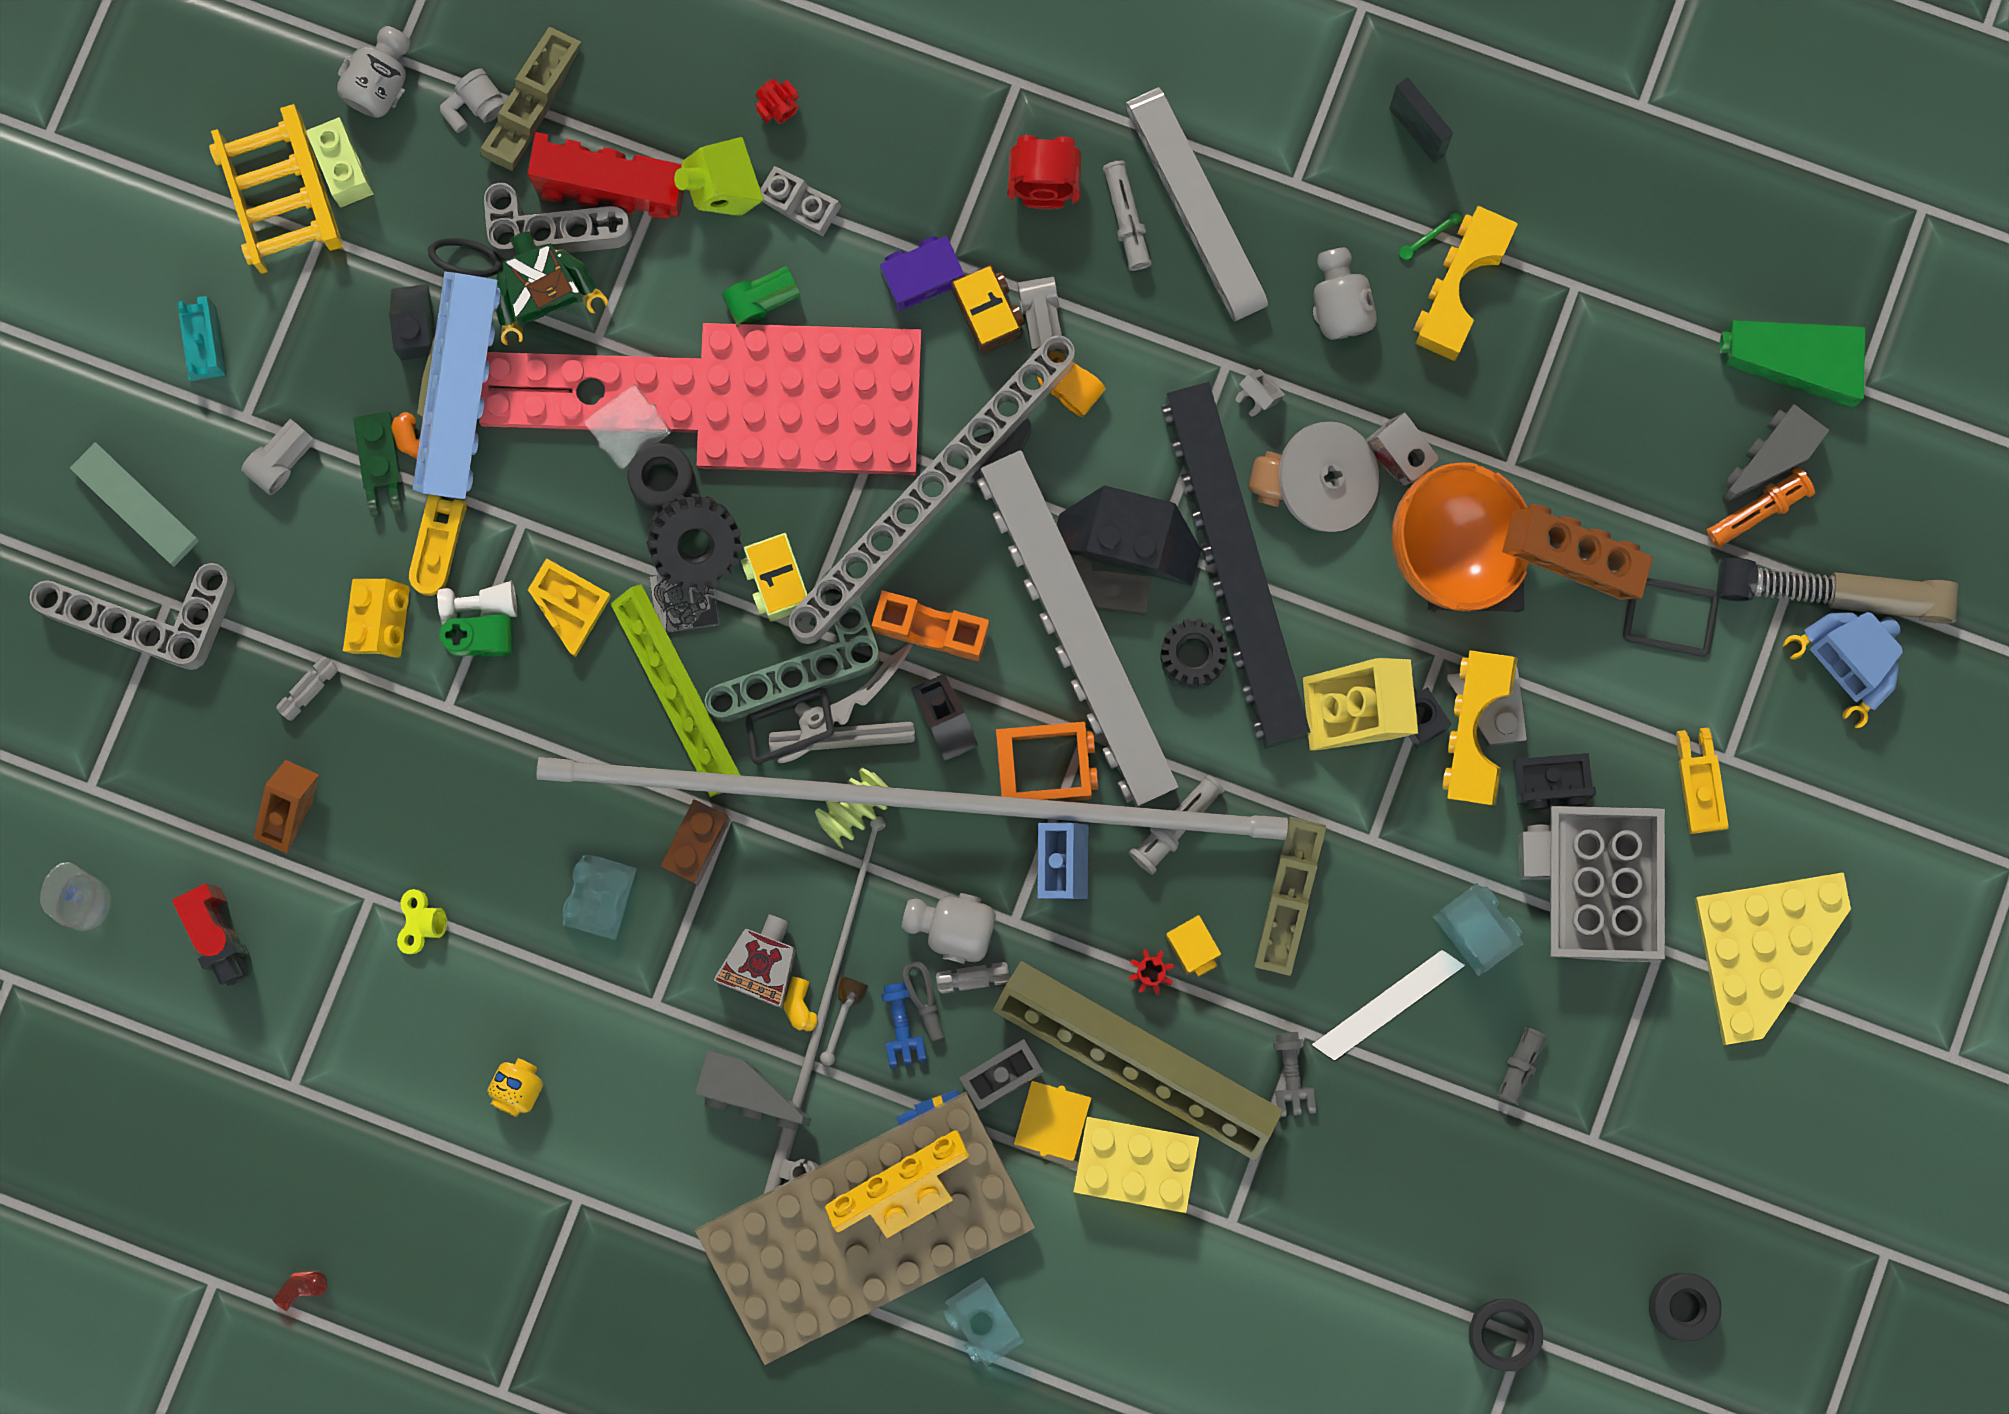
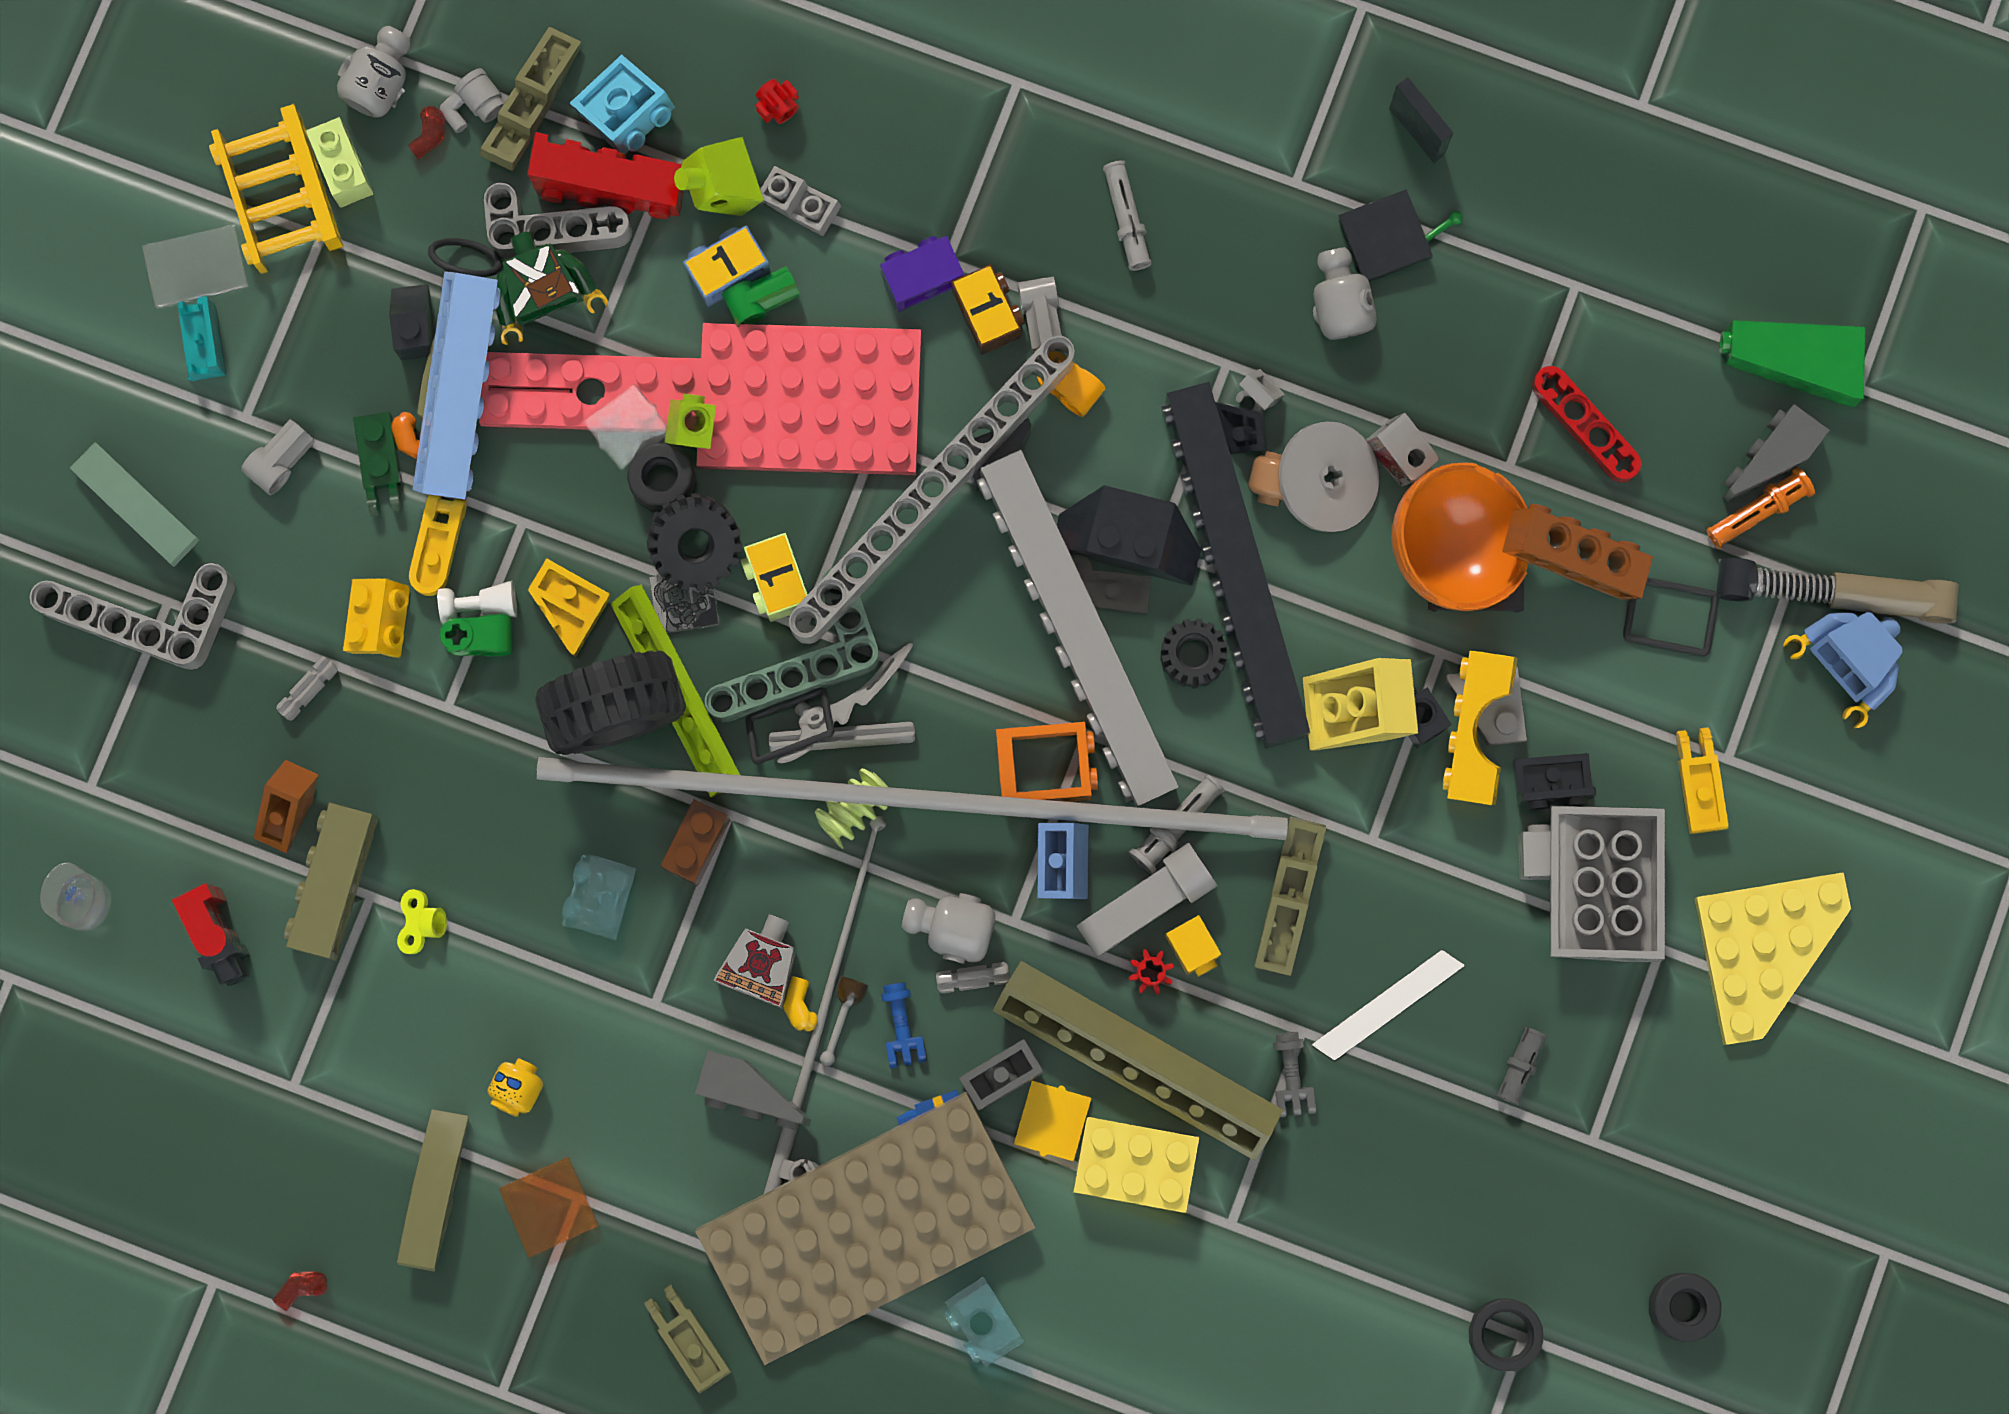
(195, 266): none -> clear piece
(331, 881): none -> olive brick
(432, 131): none -> clear red arm
(433, 1190): none -> olive slope
(548, 1207): none -> clear orange tile
(610, 702): none -> black tyre
(623, 105): none -> medium azure plate
(676, 430): none -> lime brick
(689, 1343): none -> olive hinge
(725, 264): none -> yellow brick
(902, 1191): yellow bracket -> none
(929, 1010): dark grey piece -> none
(937, 630): orange arch -> none
(944, 717): black slope -> none
(1044, 172): red brick -> none
(1179, 879): none -> light grey beam
(1196, 204): light grey beam -> none
(1242, 428): none -> black piece
(1385, 236): none -> black tile
(1479, 928): clear light blue brick -> none
(1482, 244): yellow arch -> none
(1591, 420): none -> red beam

